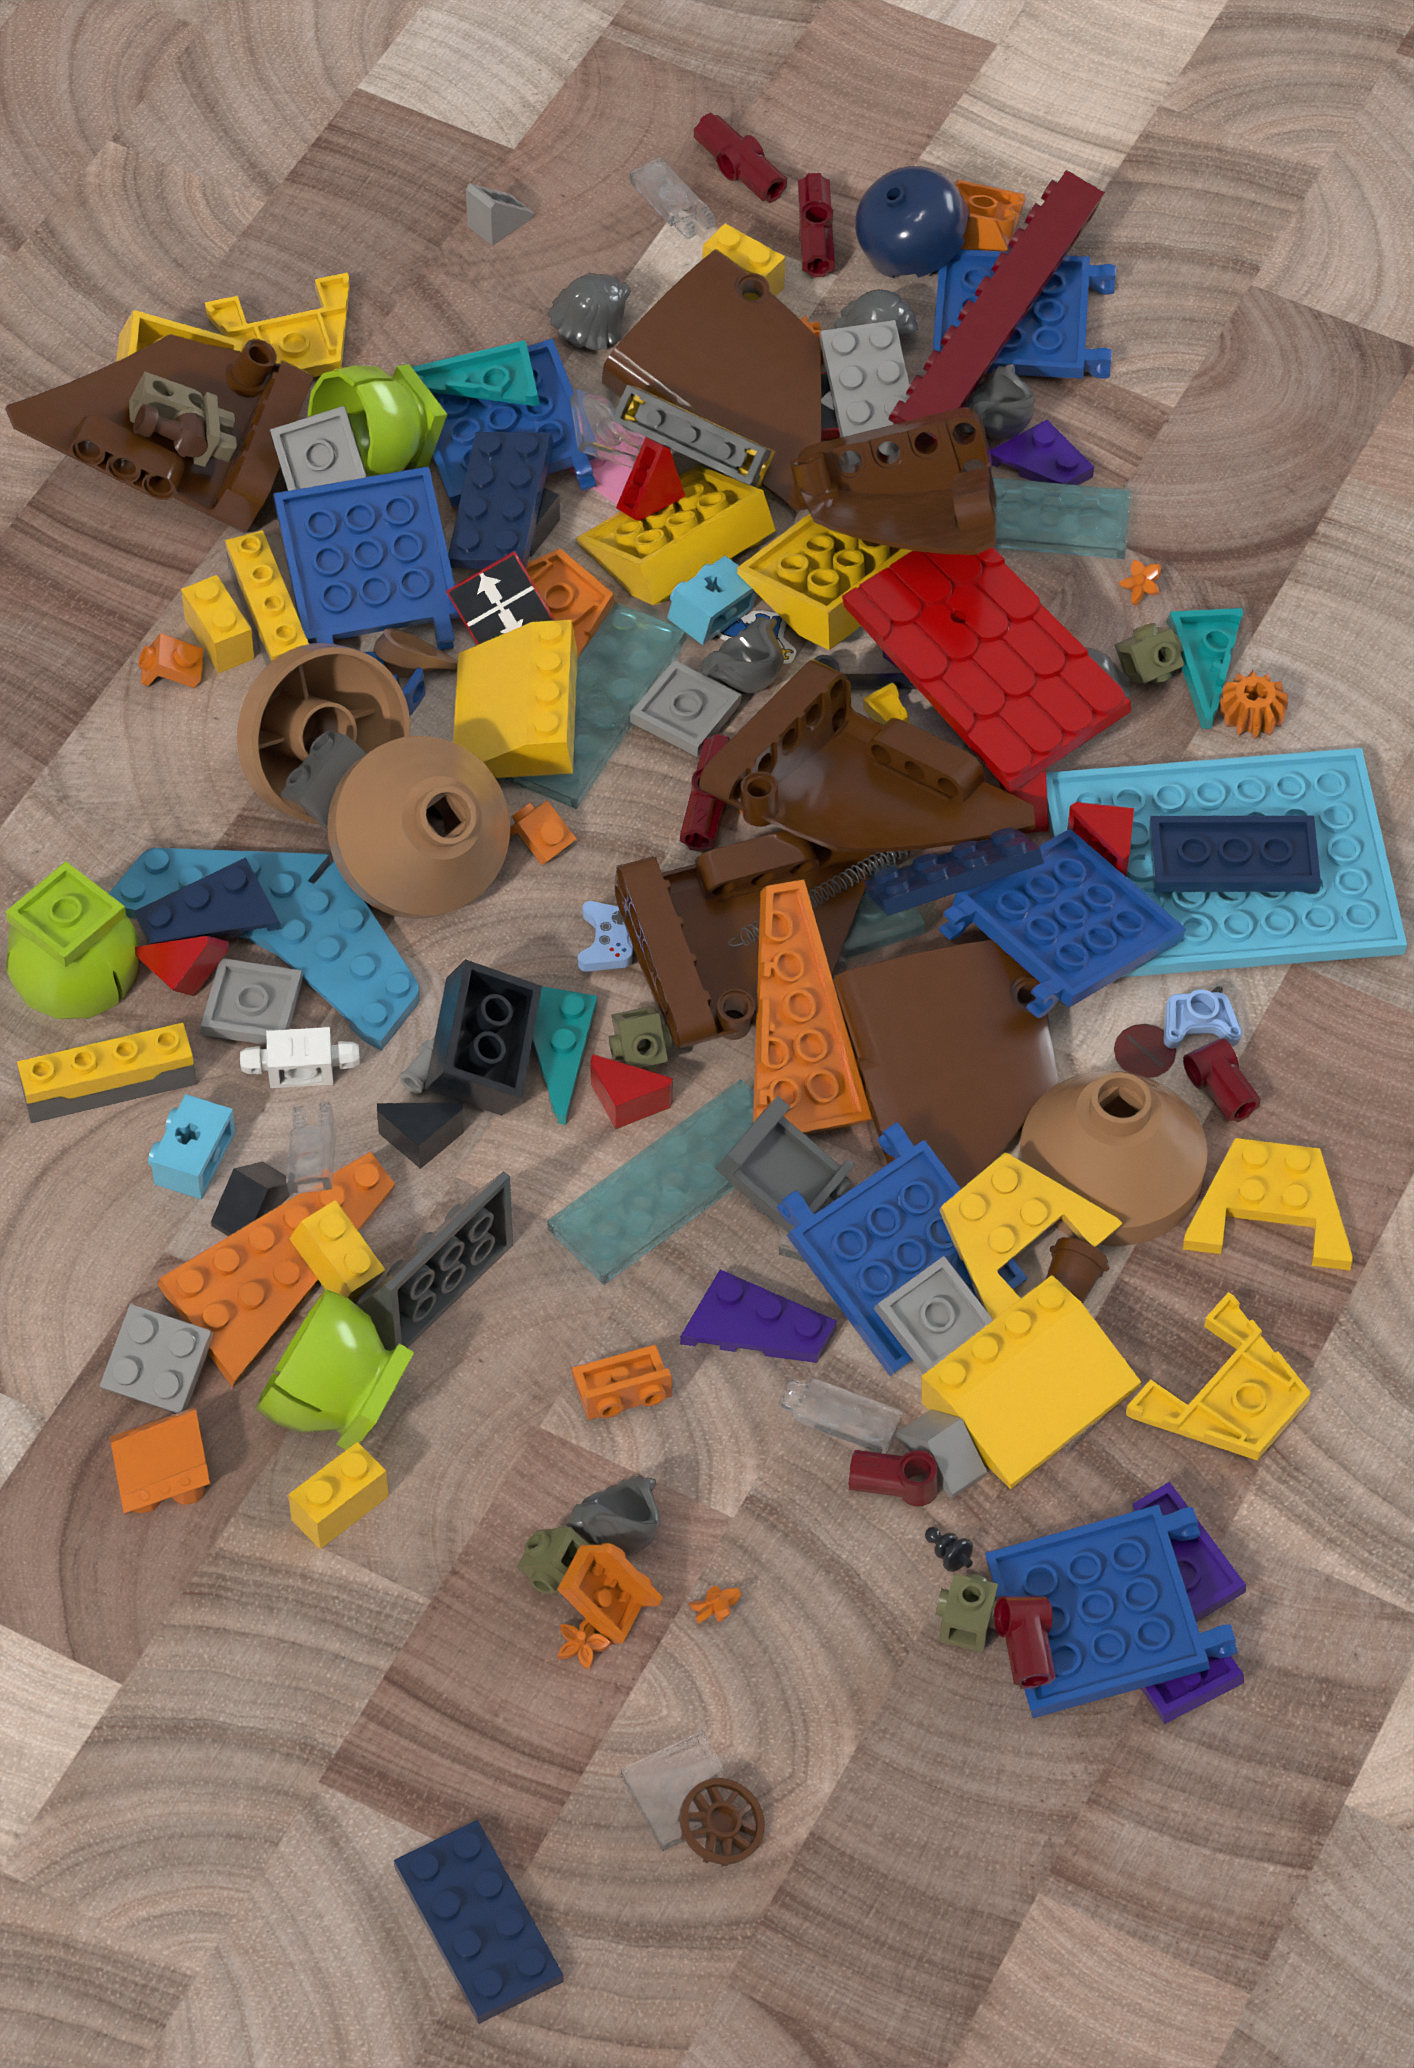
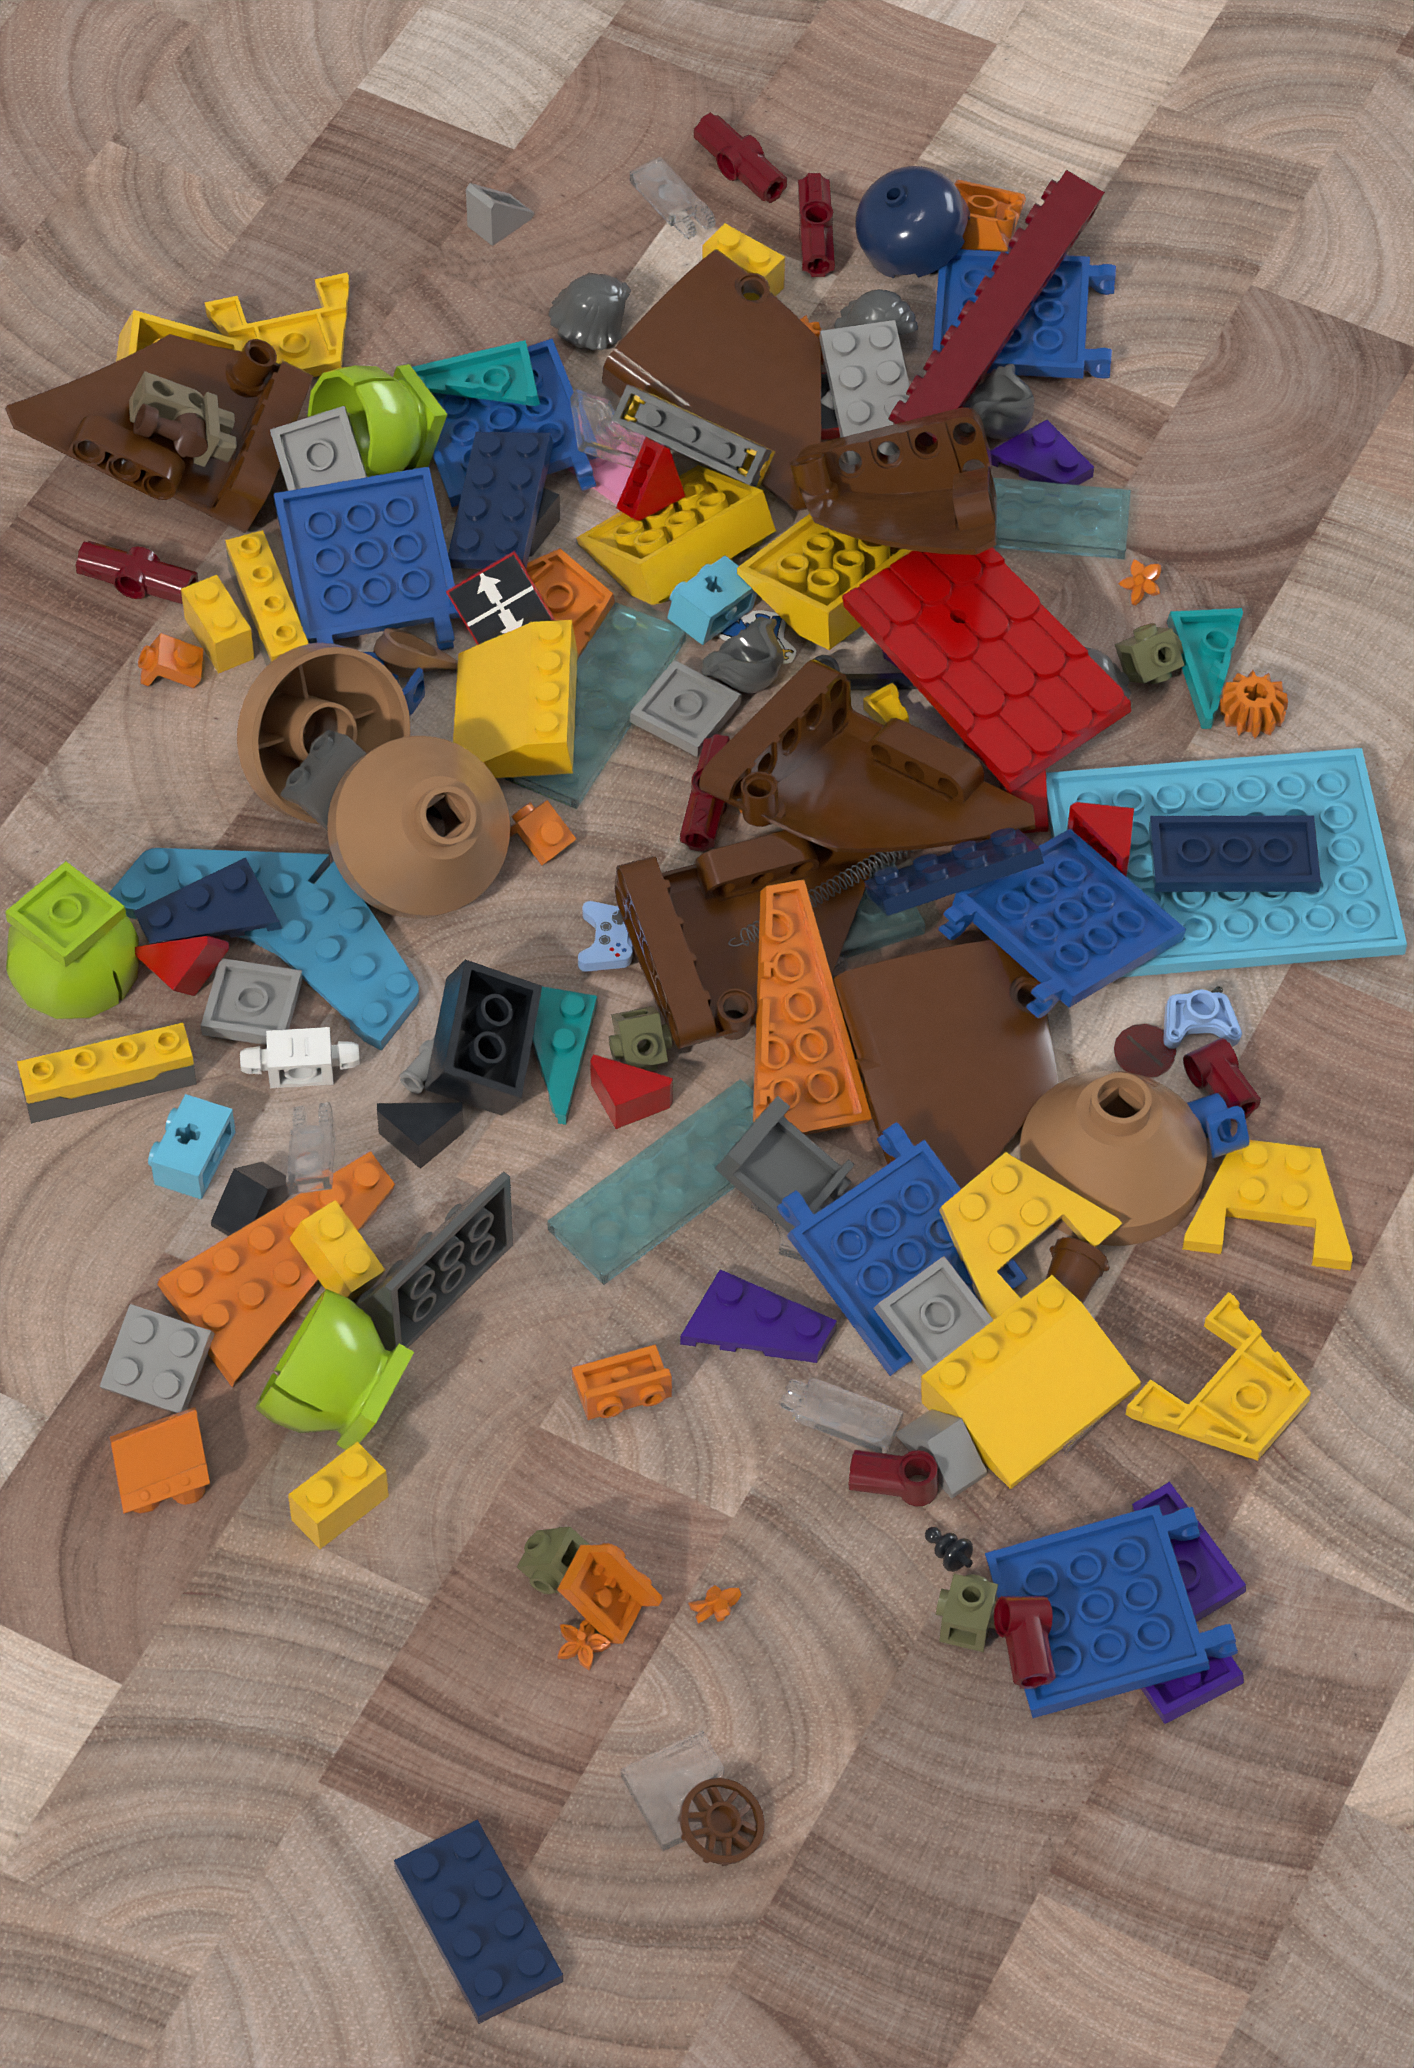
(134, 571): none -> dark red piece
(619, 1515): dark grey hair -> none
(1216, 1124): none -> blue leg

